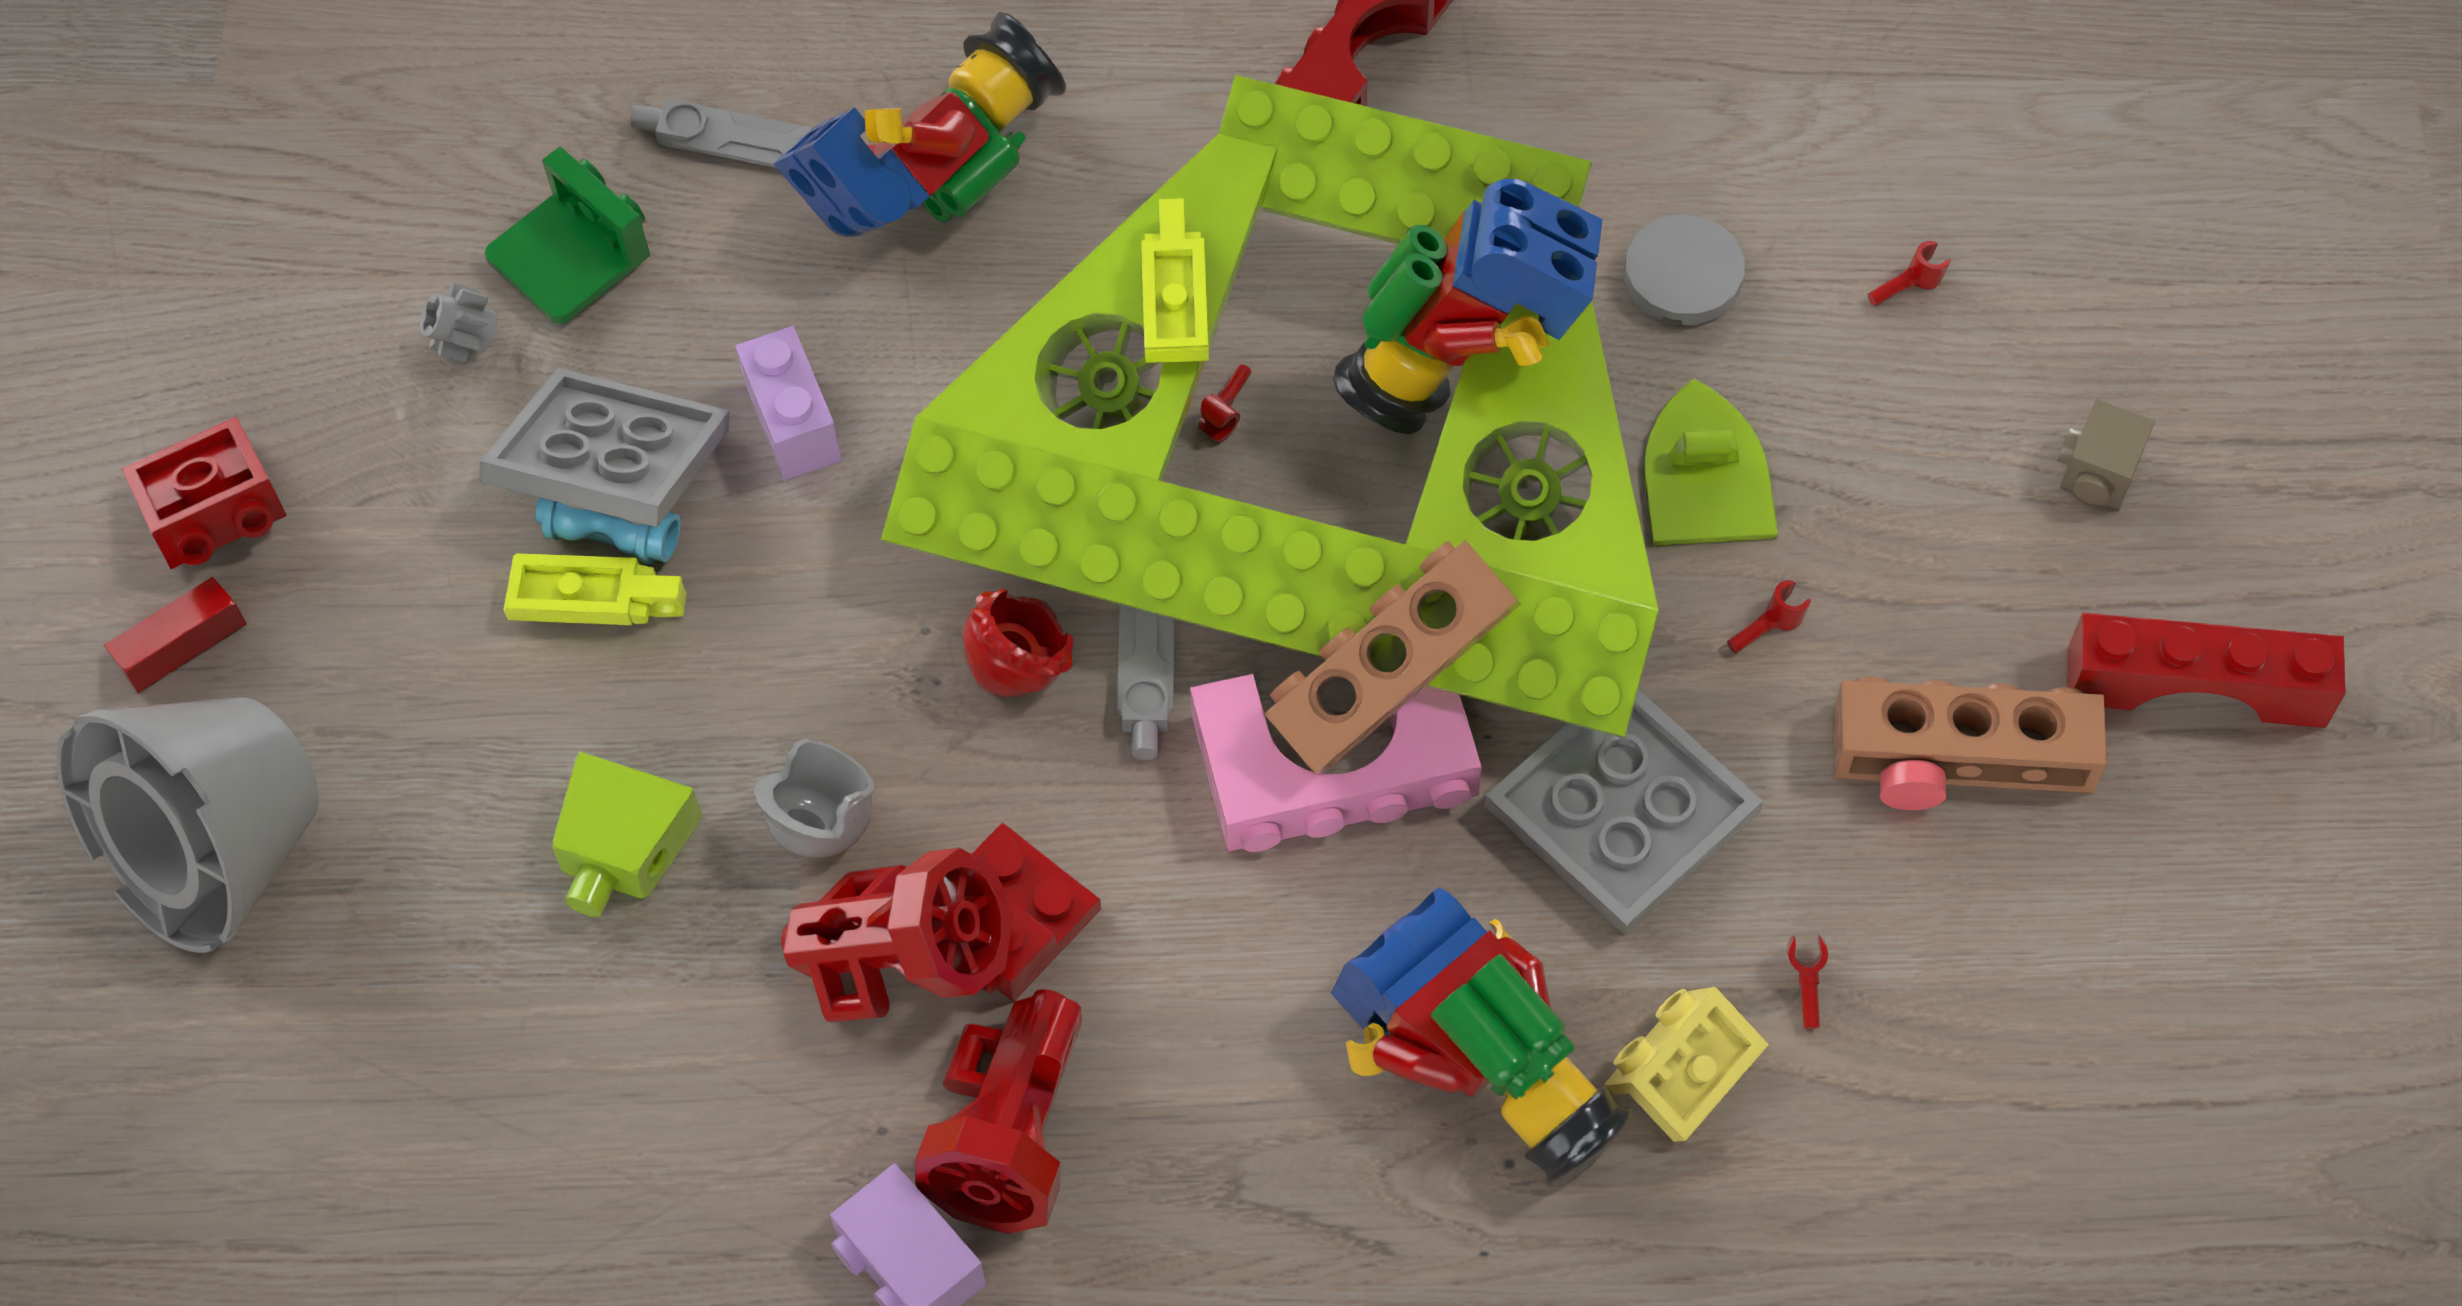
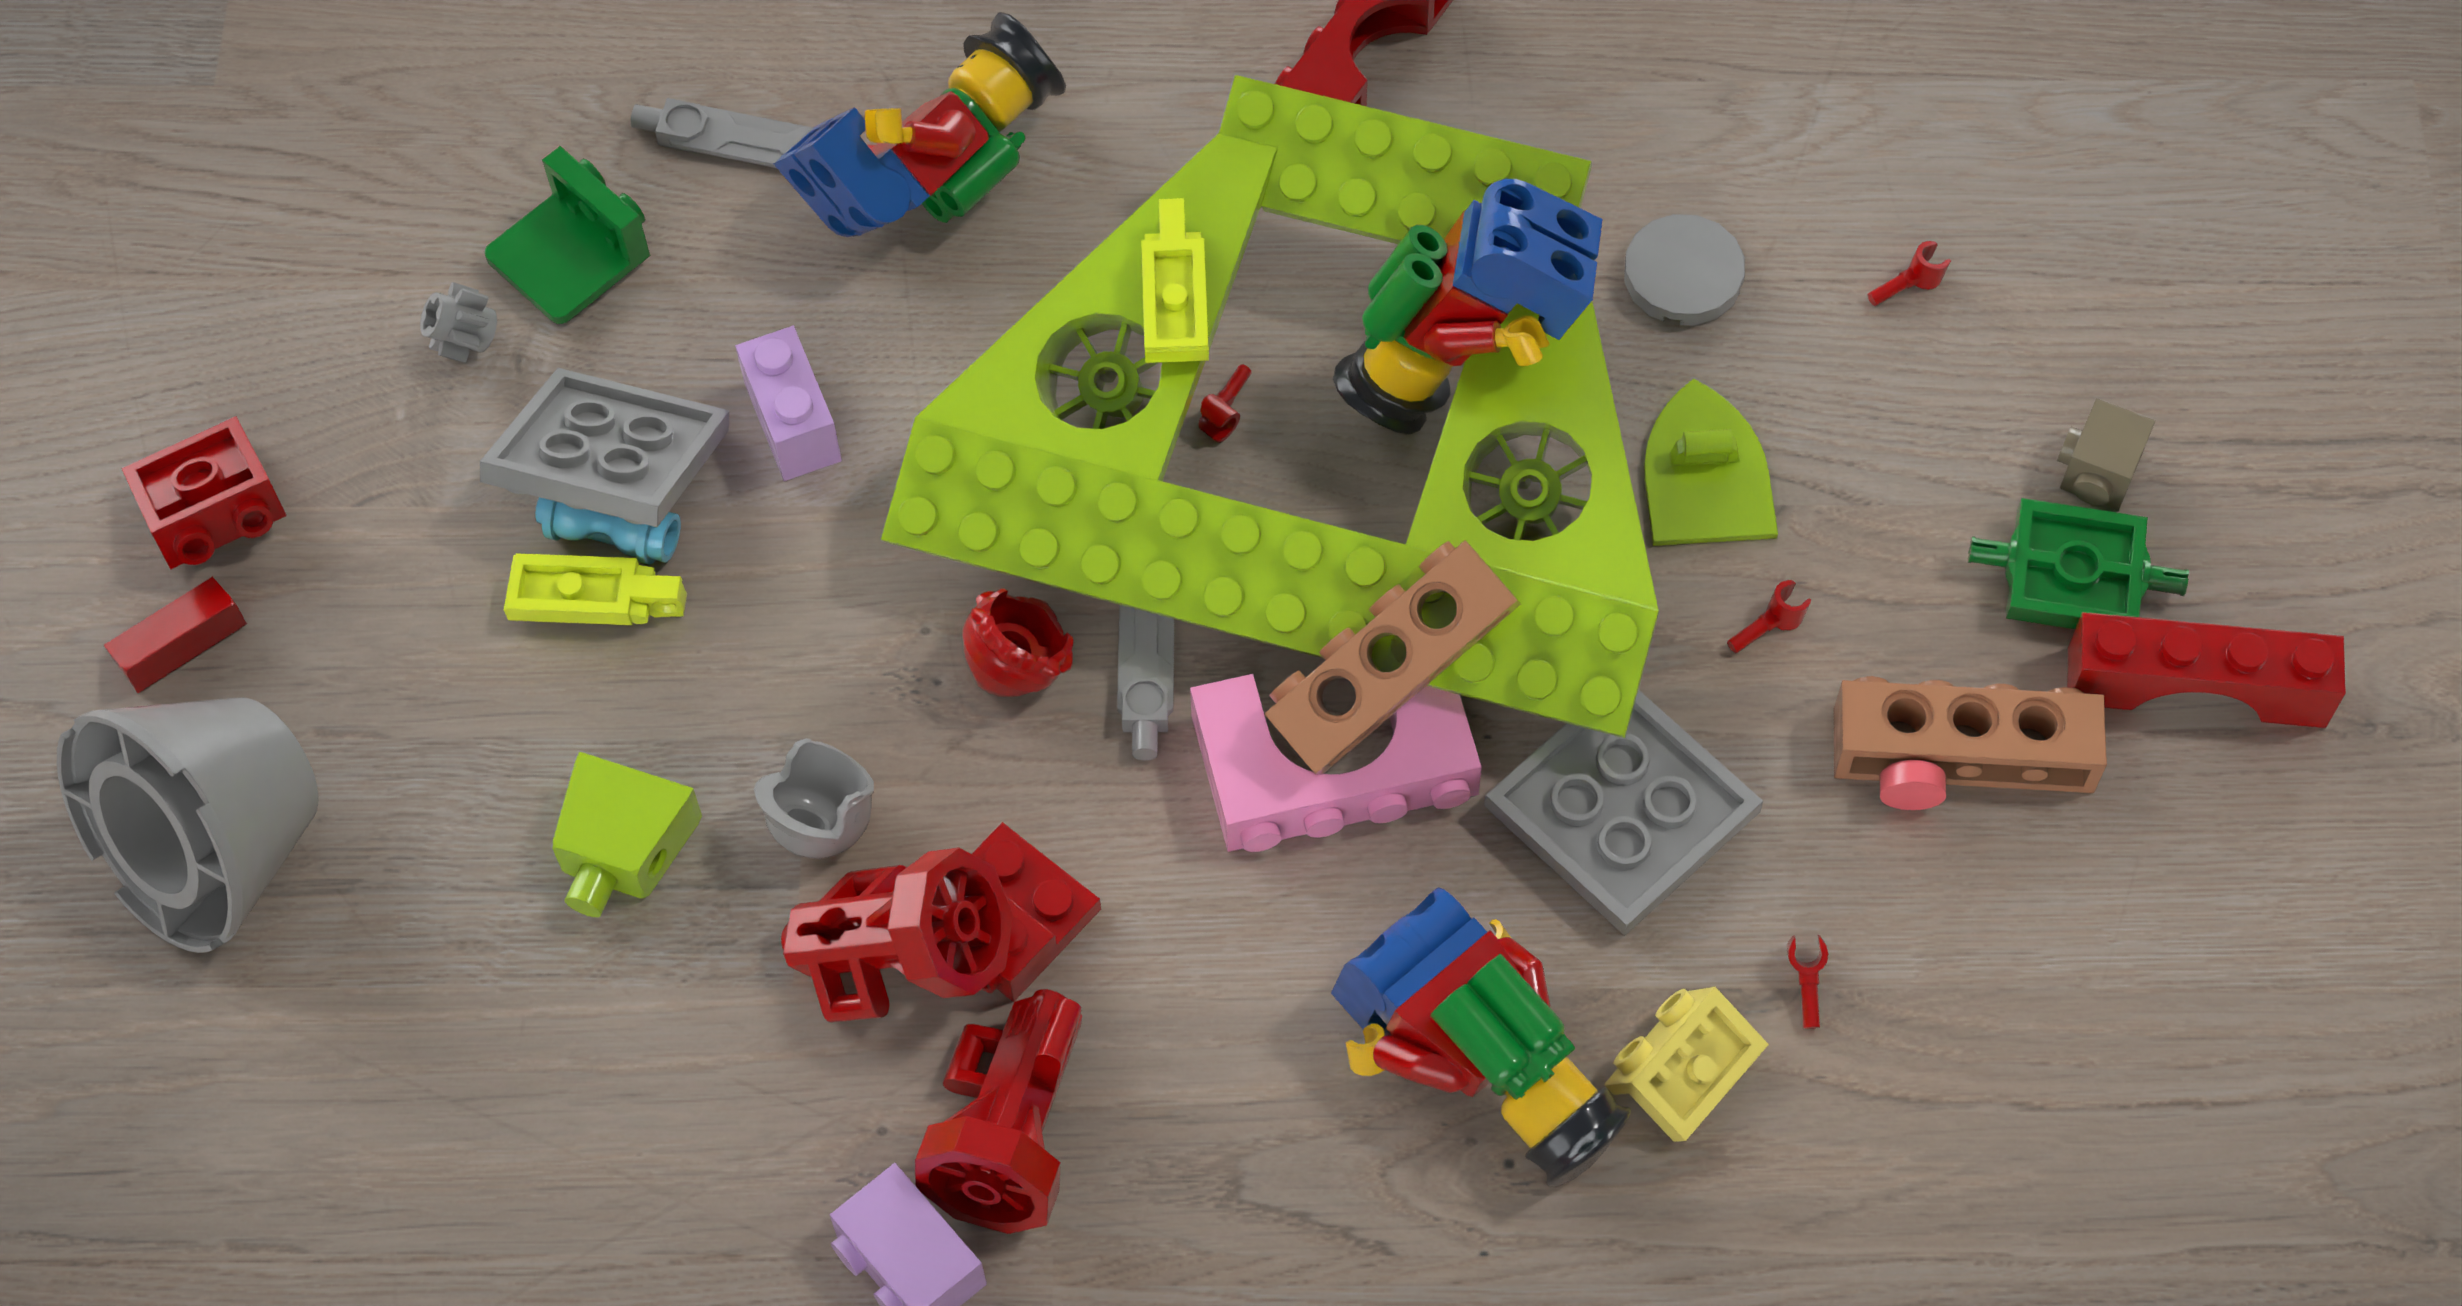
(2075, 563): none -> green plate

